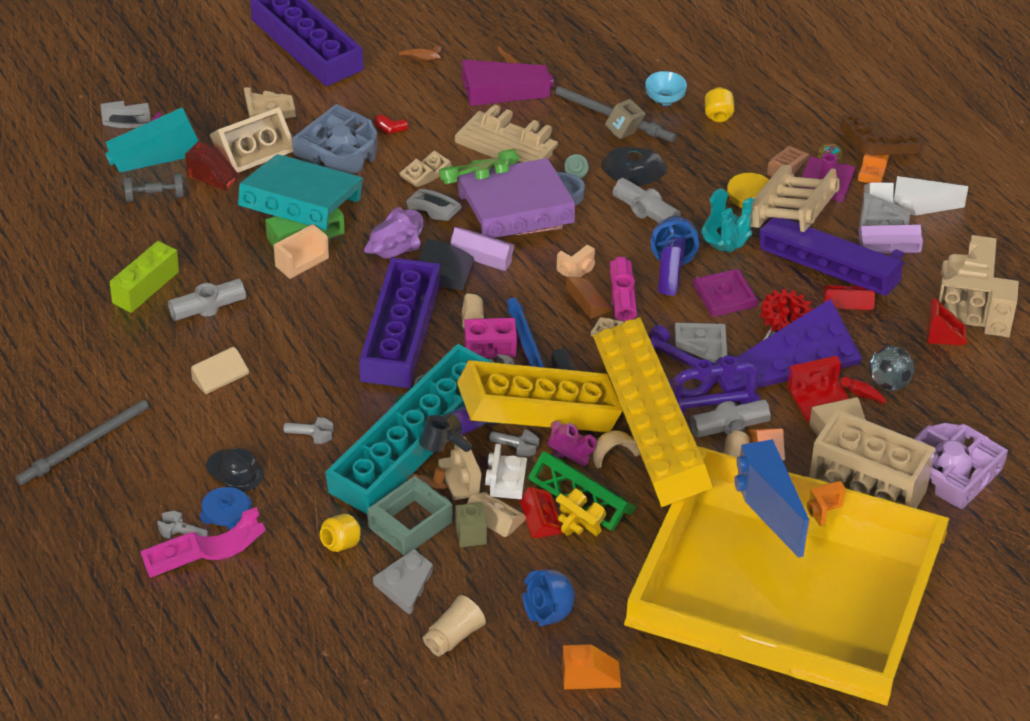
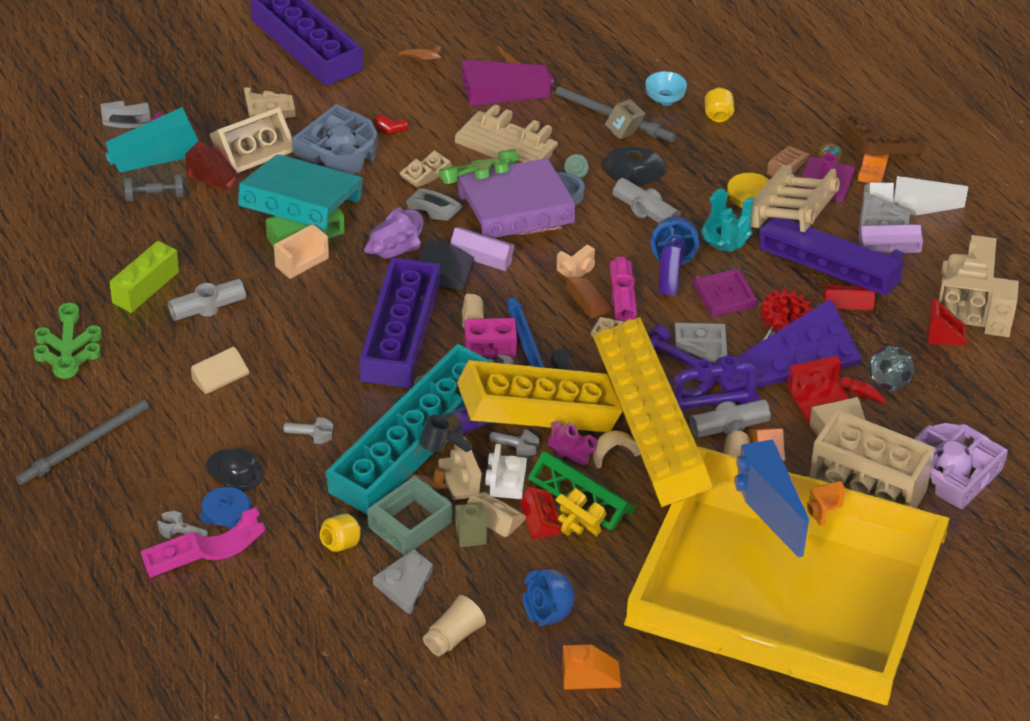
(66, 365): none -> bright green plant

